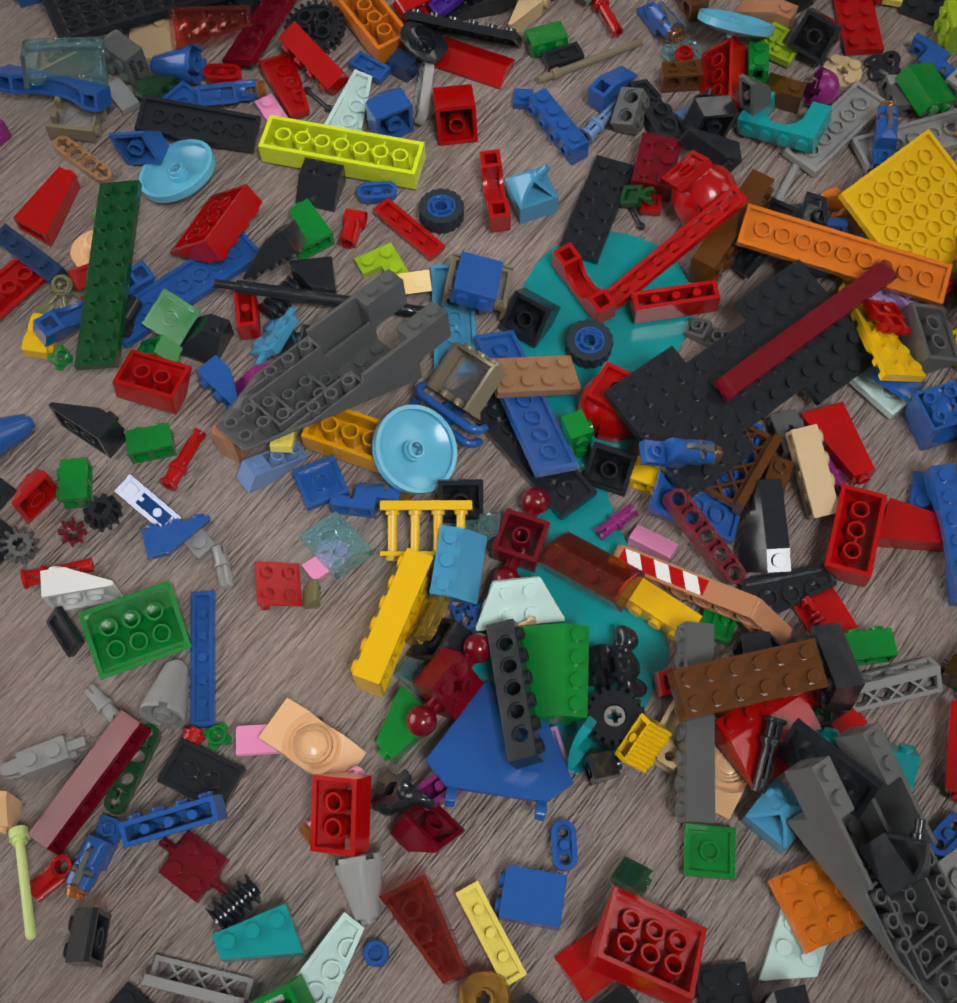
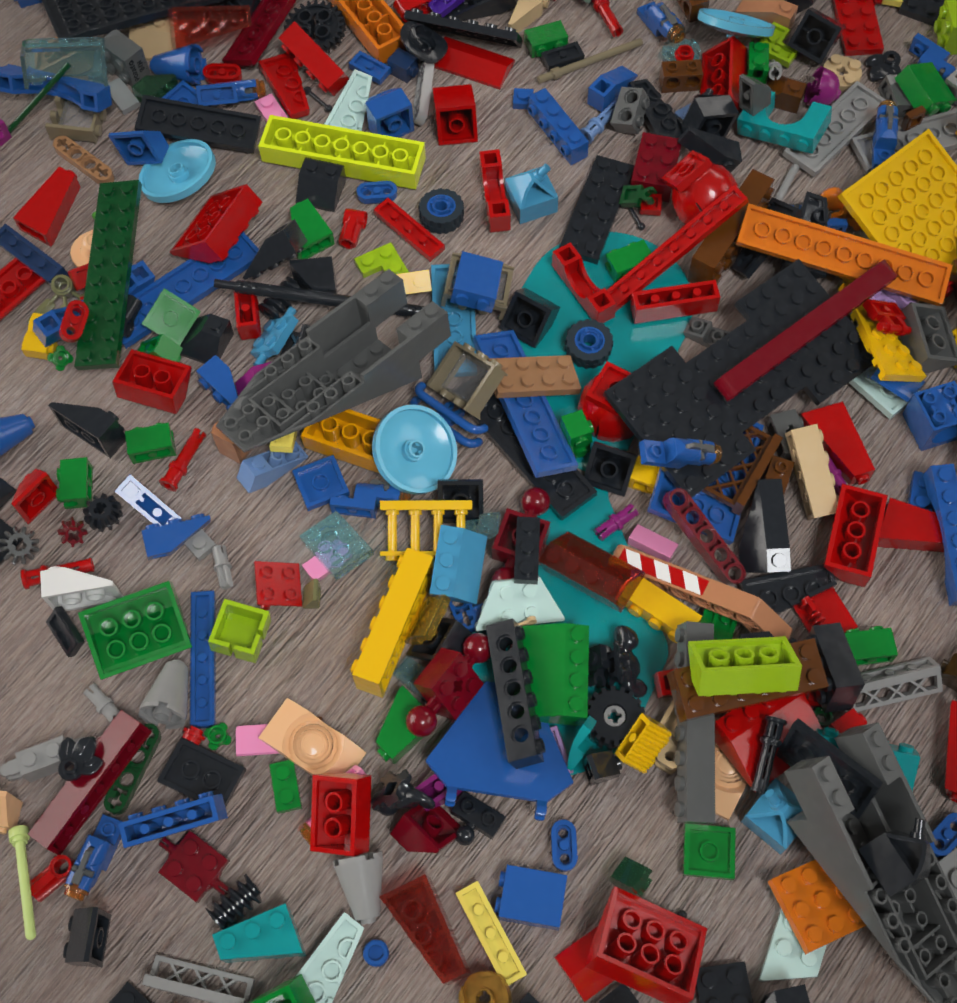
(38, 98): none -> dark green axle
(72, 322): none -> red plate
(80, 755): none -> black plate
(239, 630): none -> lime piece
(285, 786): none -> green plate
(476, 816): none -> black plate
(527, 550): none -> black plate
(625, 259): none -> green brick
(743, 666): none -> lime slope
(775, 70): none -> light grey axle
(913, 118): none -> reddish brown tile

